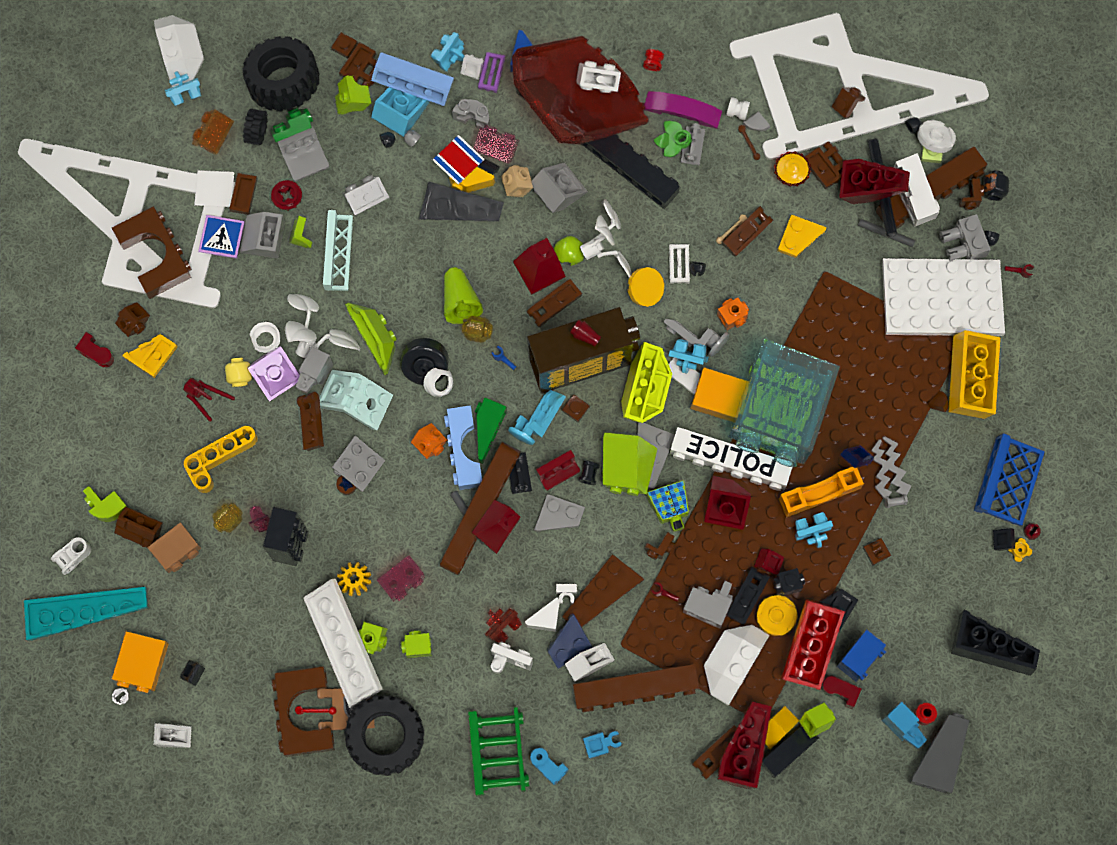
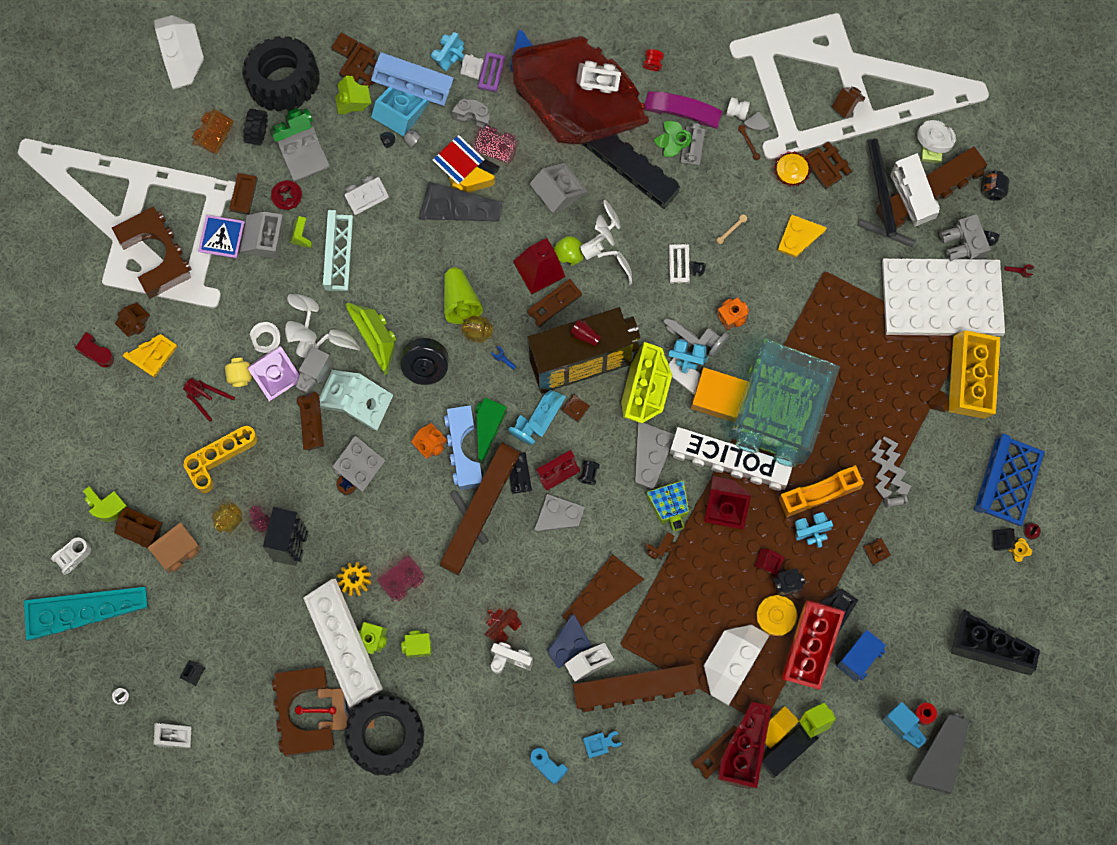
(140, 662): light orange brick -> none
(175, 92): medium azure hips -> none
(214, 188): white sticker -> none
(430, 379): white piece -> none
(477, 743): green fence -> none
(496, 525): dark red slope -> none
(517, 181): tan brick -> none
(545, 618): white slope -> none
(566, 589): white tile -> none
(627, 463): lime slope -> none
(646, 286): yellow tile -> none
(663, 592): dark red hand -> none
(709, 607): light grey hinge -> none
(746, 231): reddish brown plate -> none
(747, 597): black plate -> none
(842, 689): dark red leg -> none
(857, 456): clear blue tile -> none
(870, 181): dark red wedge -> none
(913, 124): black hinge -> none
(976, 195): reddish brown bracket -> none

